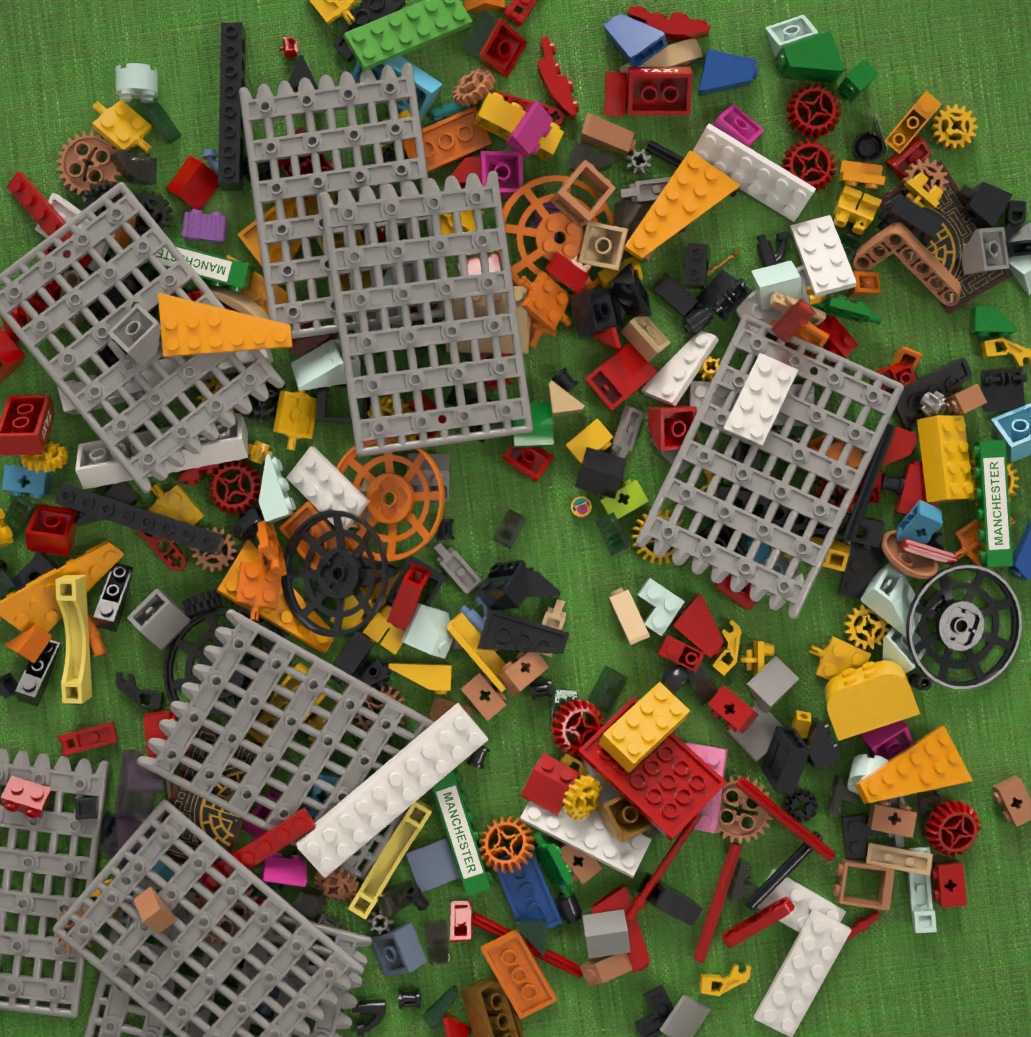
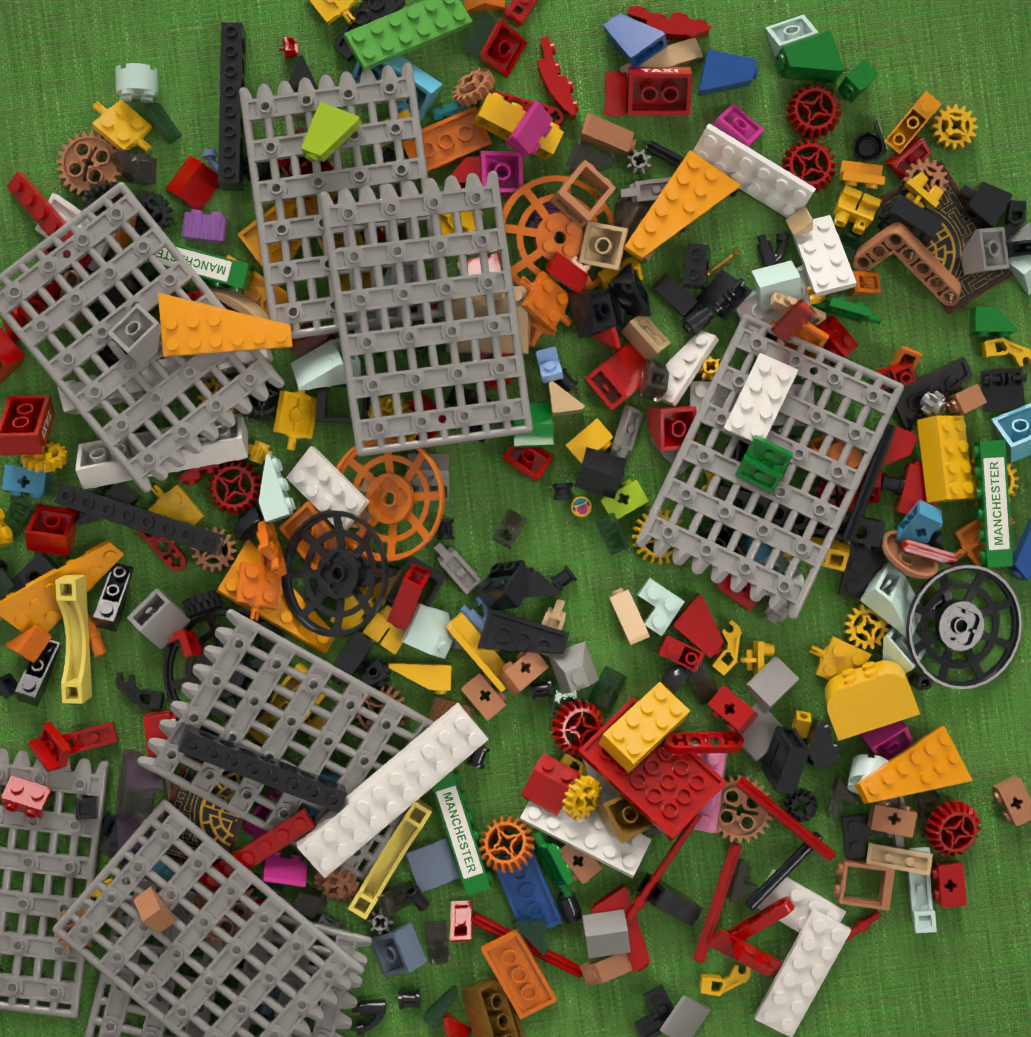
(51, 748): none -> red bracket
(189, 643): none -> red bracket
(261, 768): none -> black brick
(328, 132): none -> lime slope
(549, 364): none -> light blue slope
(563, 491): none -> black wheel
(563, 578): none -> black bush
(574, 668): none -> light grey slope
(653, 380): none -> clear smoke slope
(733, 740): none -> red beam
(745, 953): none -> red bracket
(764, 464): none -> green slope
(774, 616): none -> light grey gear
(800, 222): none -> tan slope

